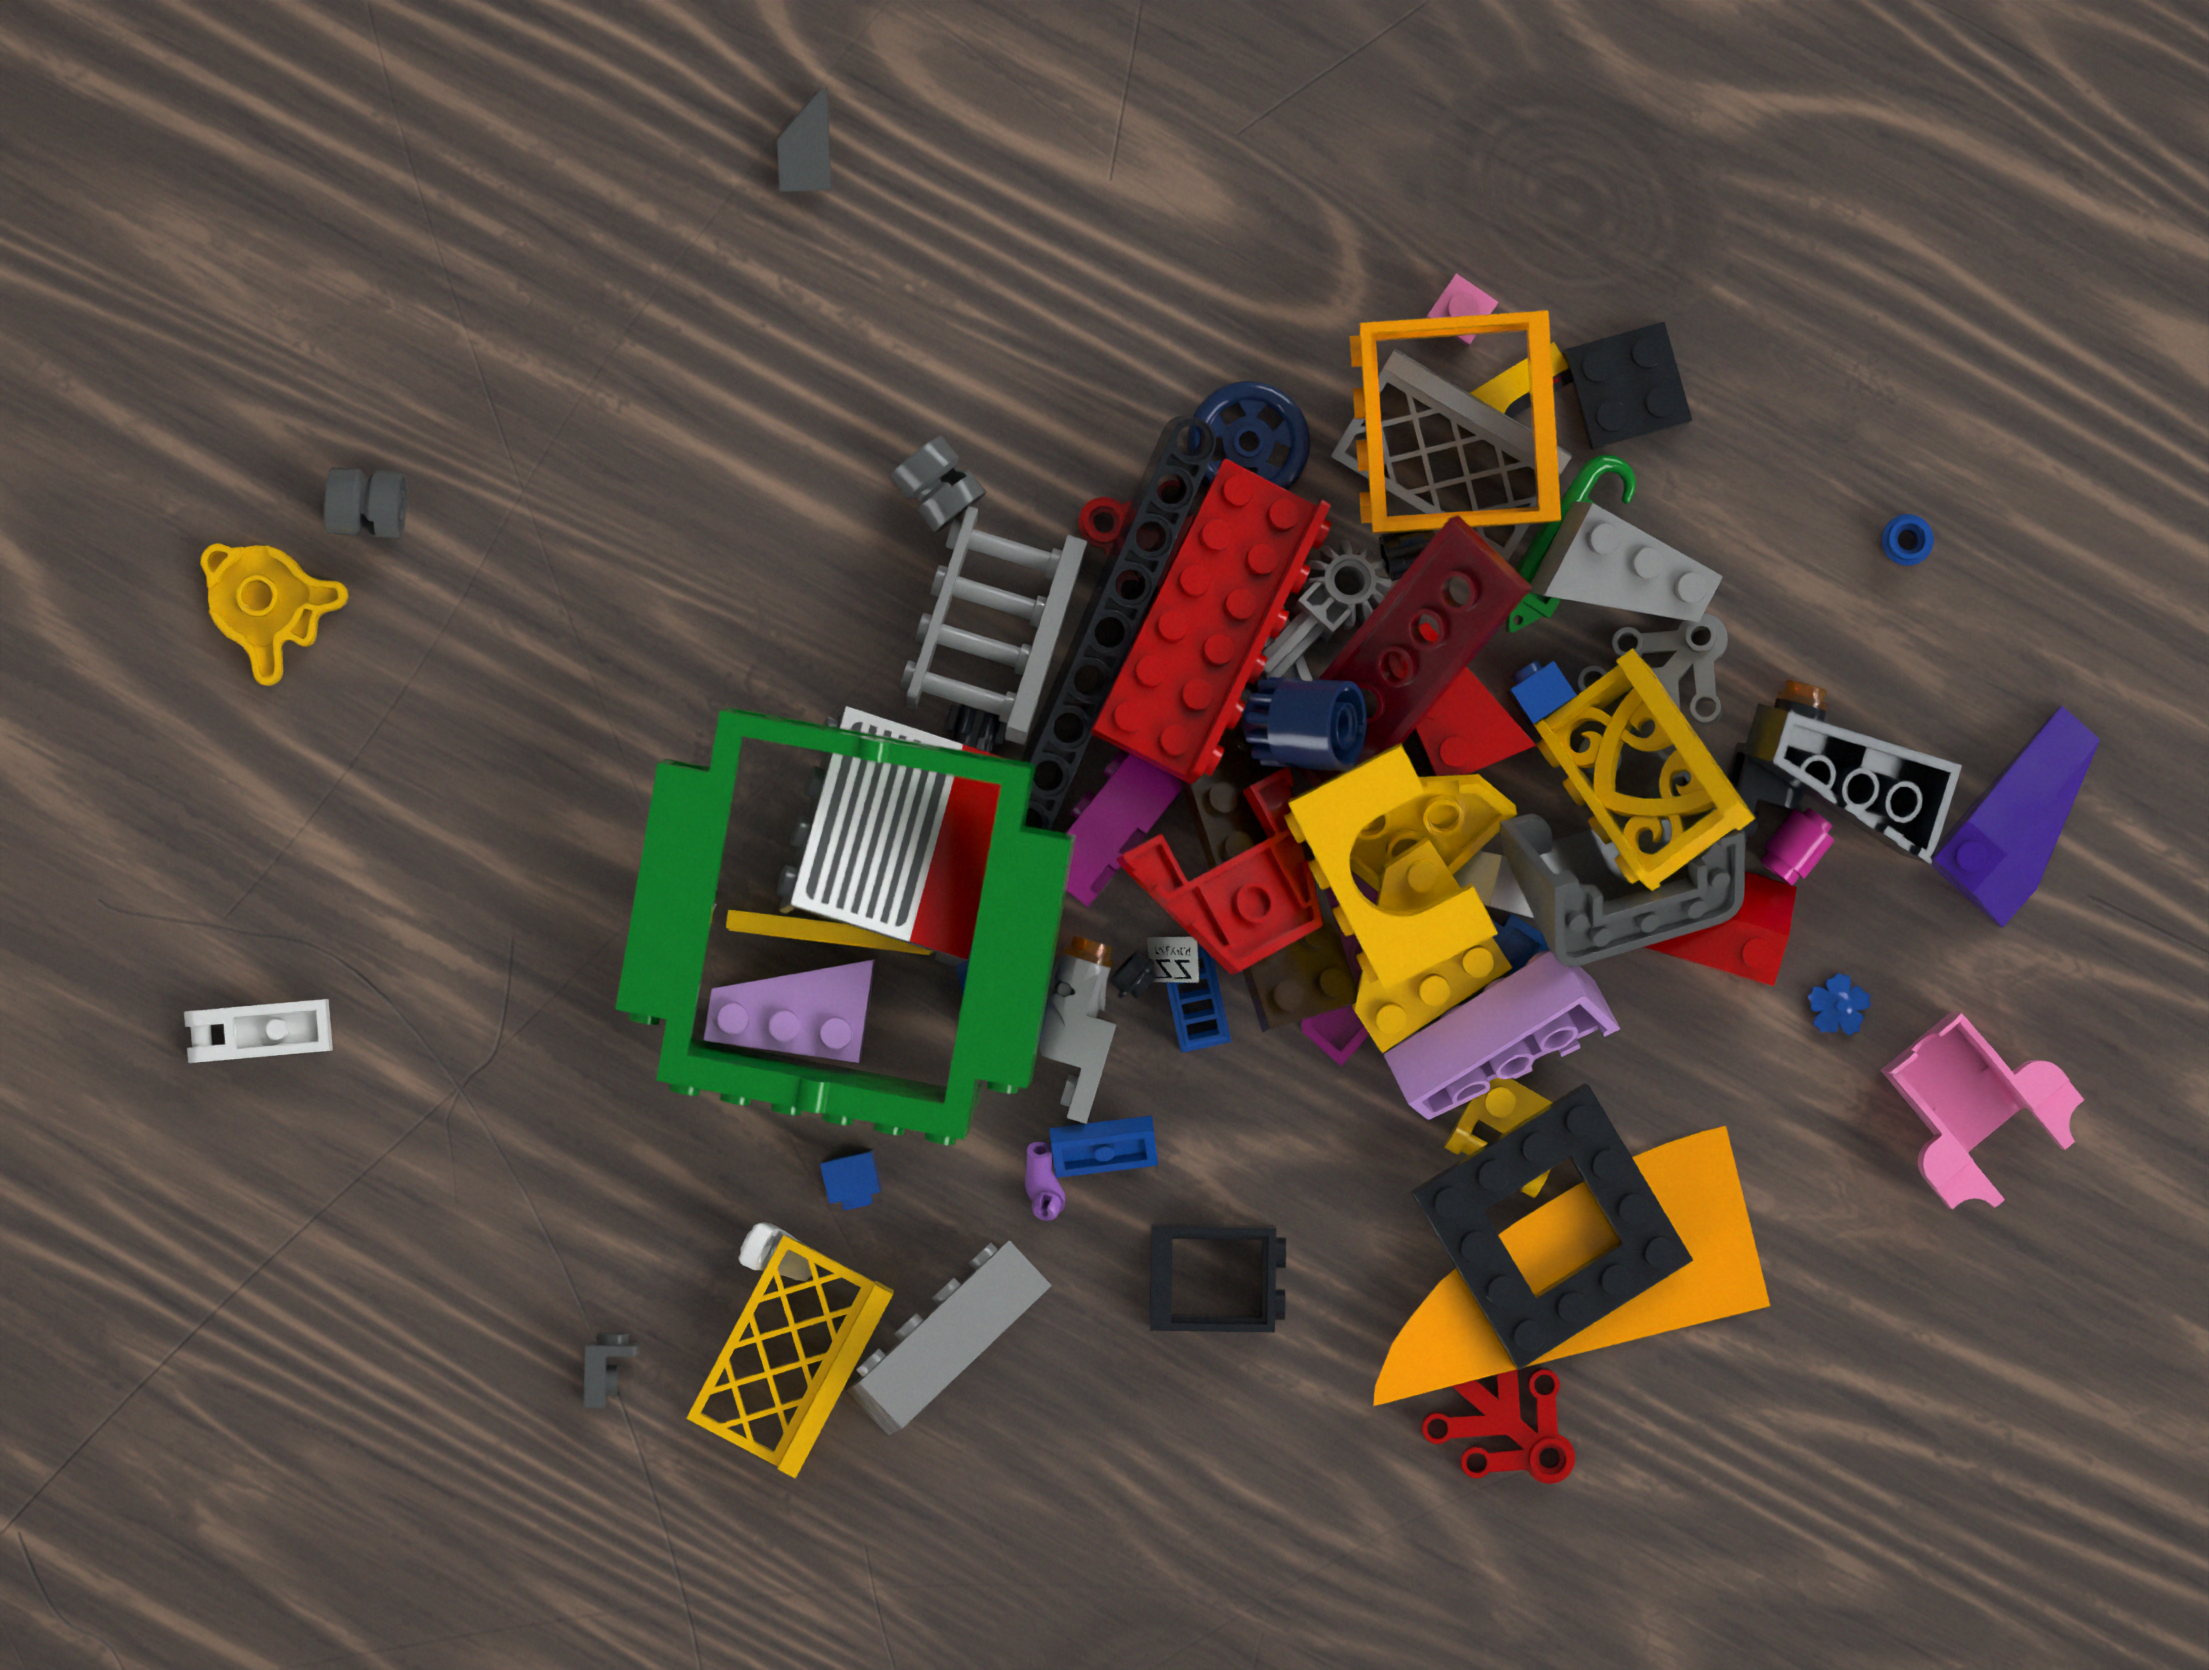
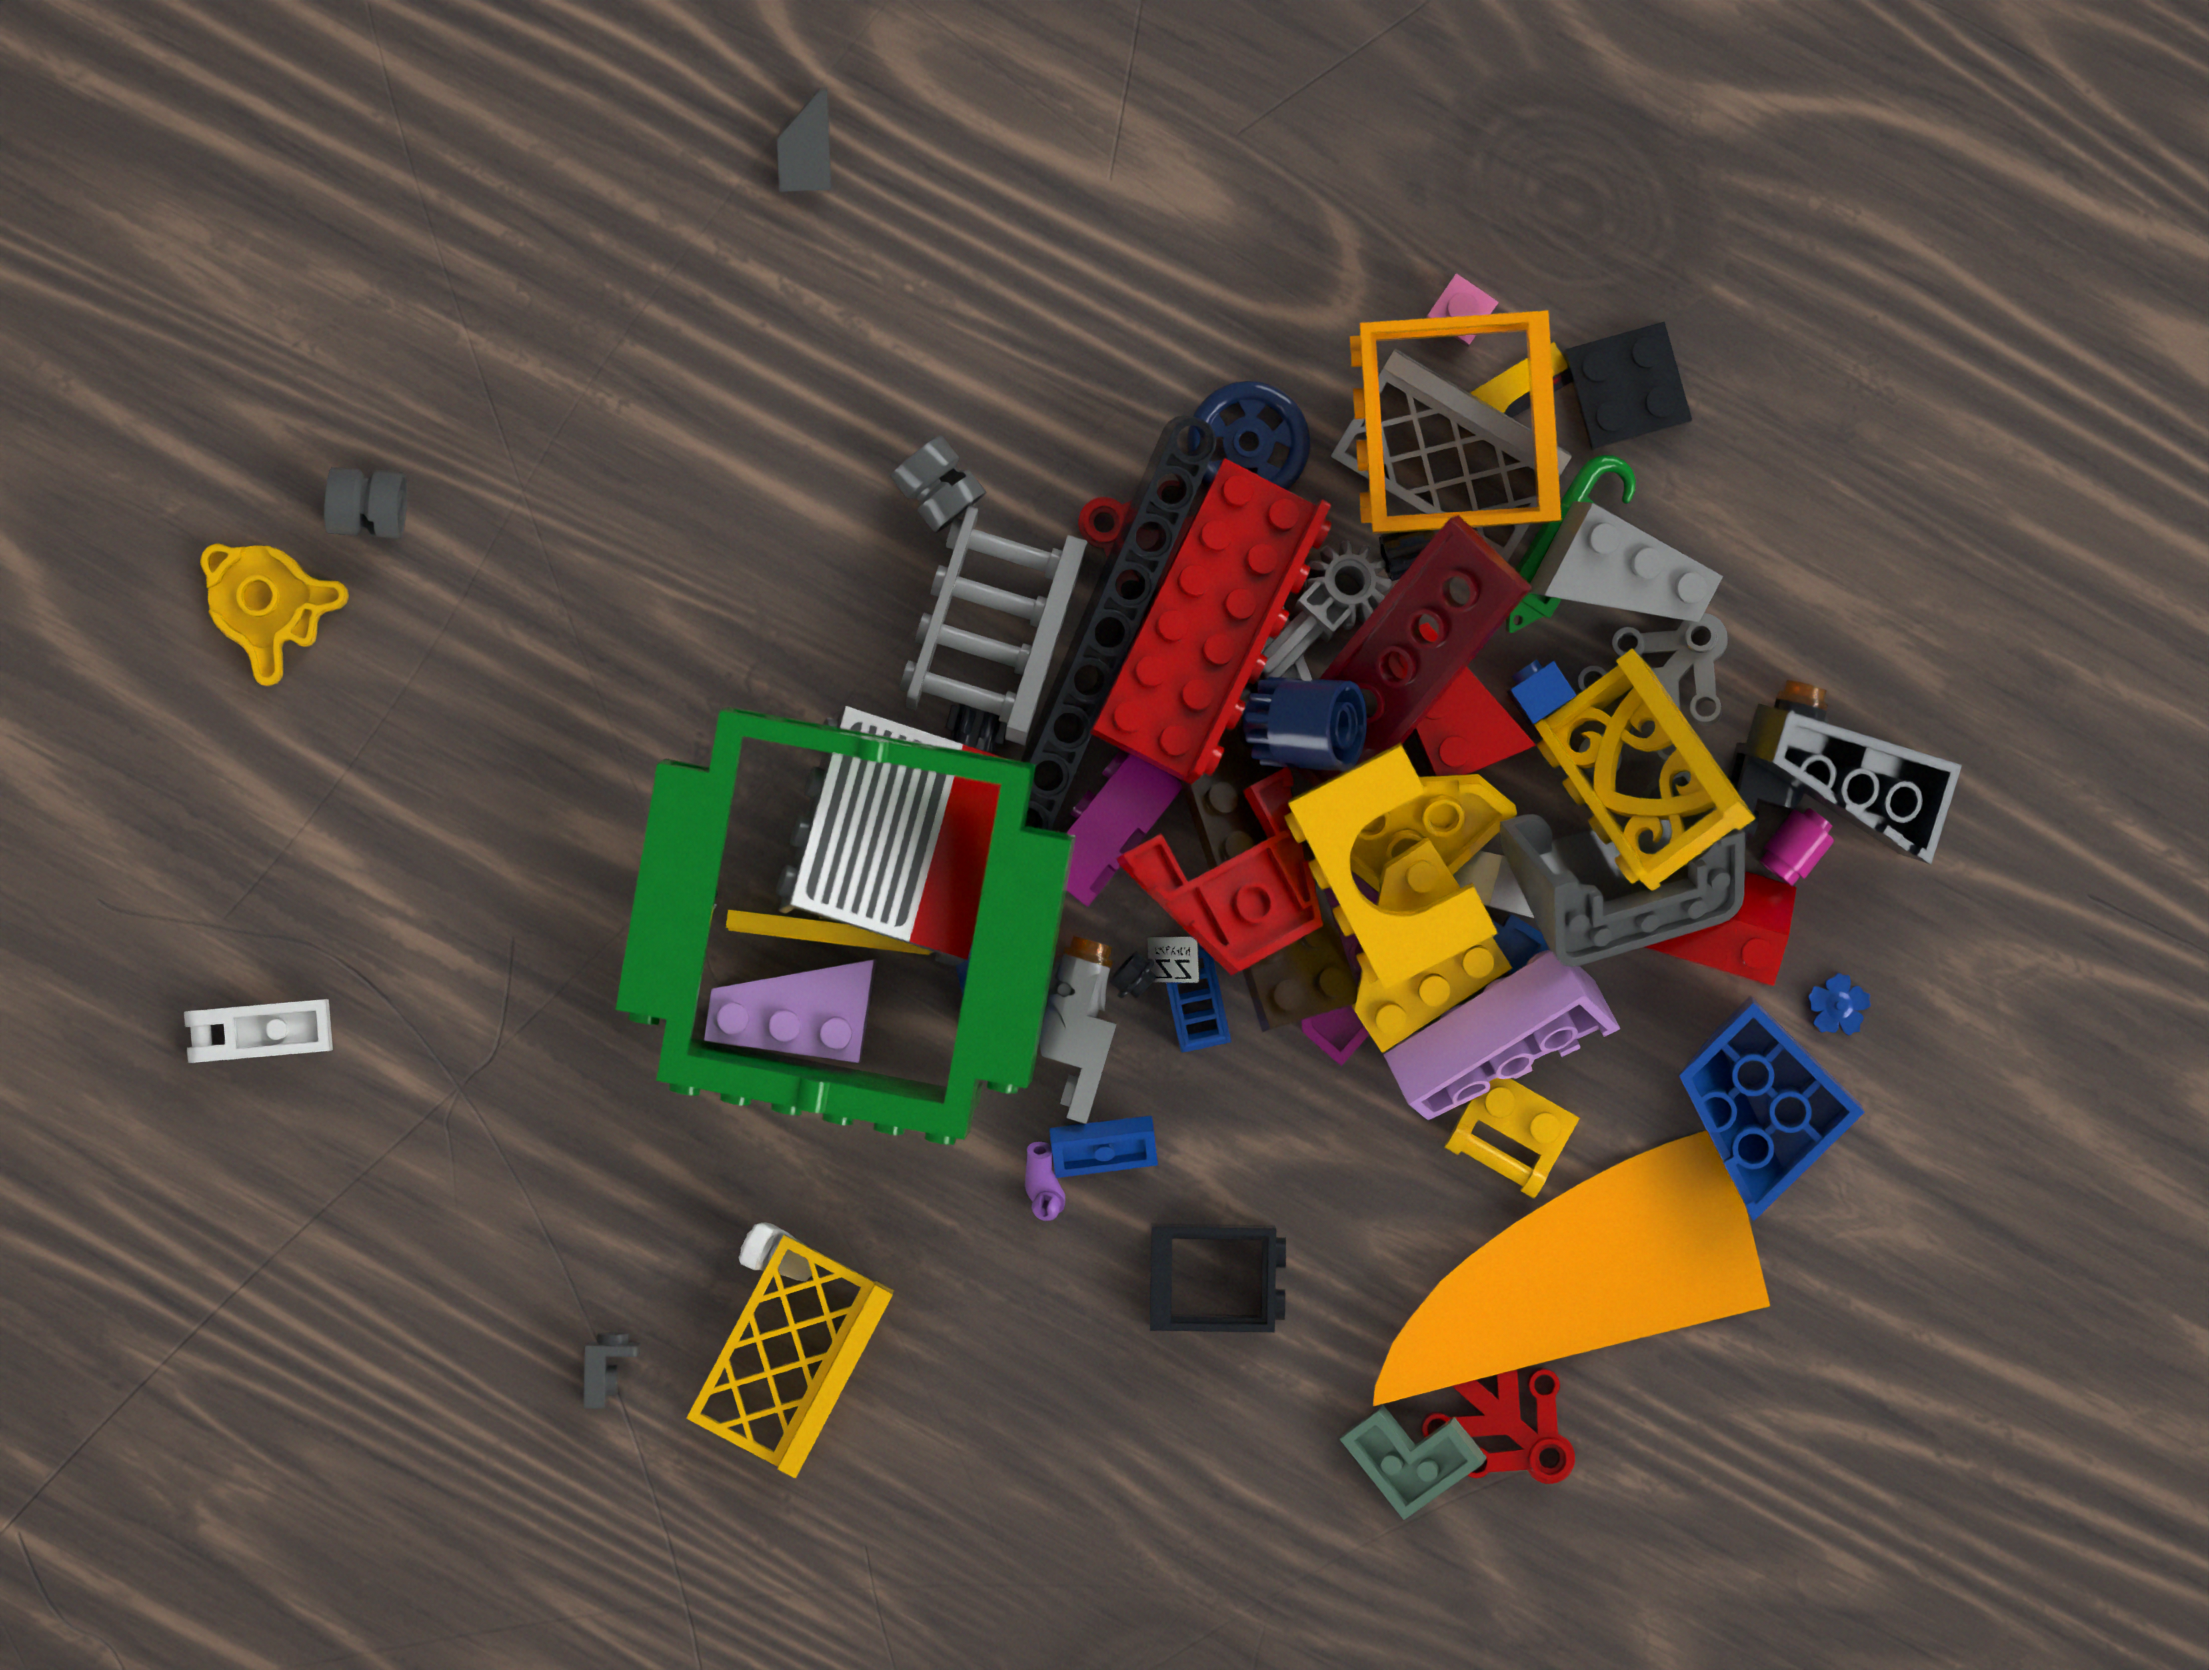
(851, 1179): blue plate -> none
(948, 1338): light grey wedge -> none
(1410, 1472): none -> sand green plate
(1643, 1256): black plate -> none
(1765, 1103): none -> blue wedge
(1923, 539): blue plate -> none
(1965, 1095): bright pink piece -> none
(2012, 828): dark purple wedge -> none

